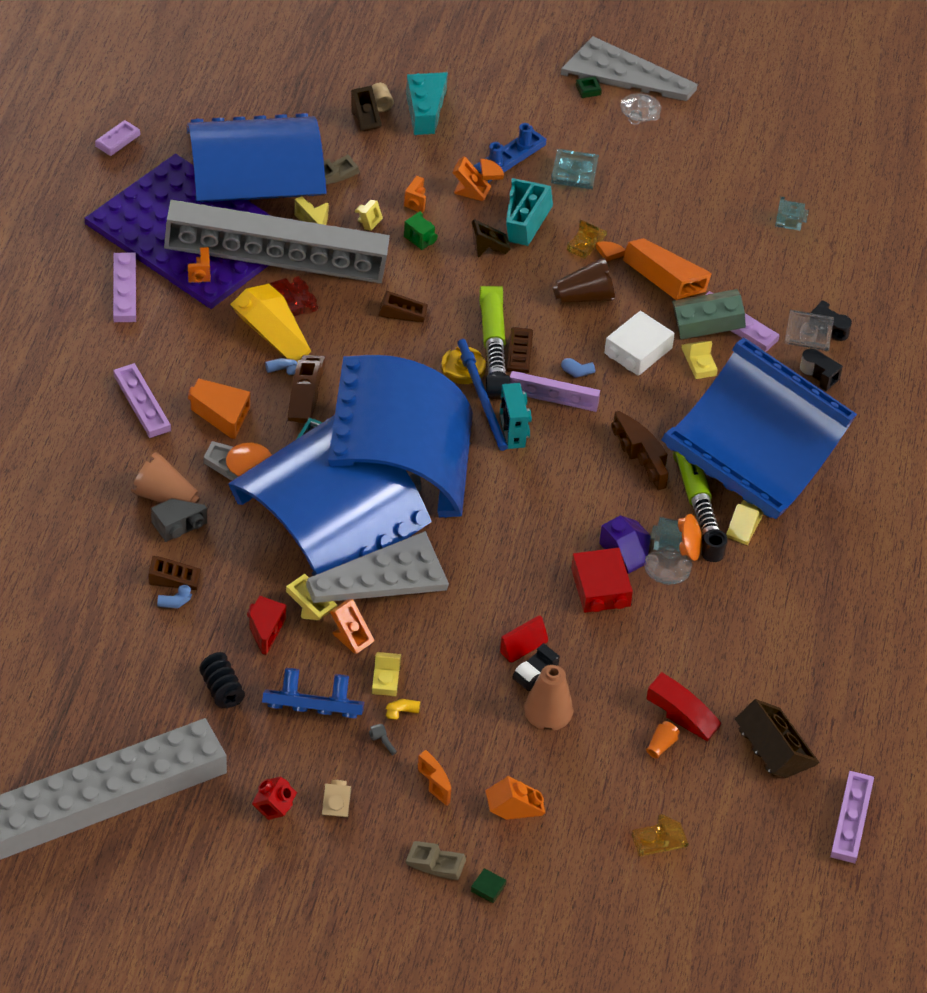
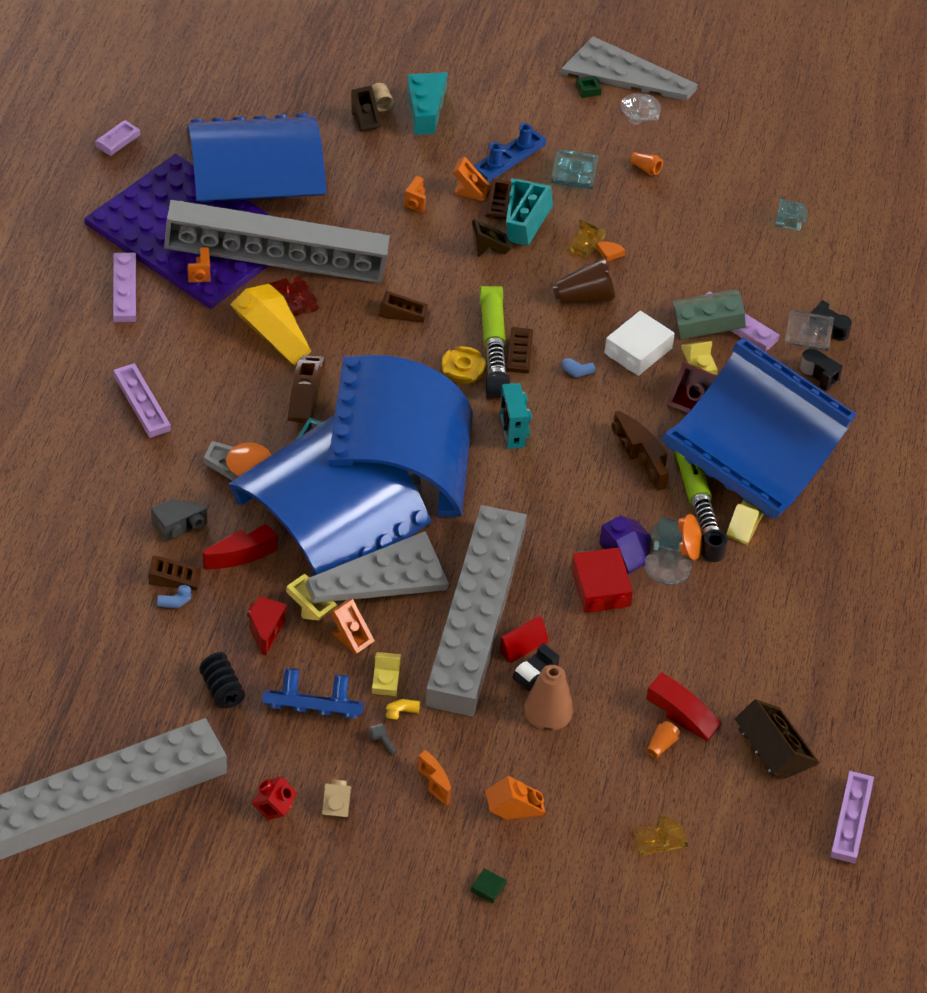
(162, 482): nougat cone -> none
(220, 405): orange slope -> none
(241, 548): none -> red slope
(281, 363): medium blue arm -> none
(306, 212): light yellow slope -> none
(340, 169): dark tan slope -> none
(369, 214): light yellow tile -> none
(420, 231): green brick -> none
(431, 860): dark tan slope -> none
(468, 360): blue bar -> none
(476, 611): none -> light grey brick
(491, 170): orange tile -> none
(499, 186): none -> reddish brown slope
(557, 391): lavender plate -> none
(648, 163): none -> orange cone
(666, 270): orange slope -> none
(690, 387): none -> dark red slope

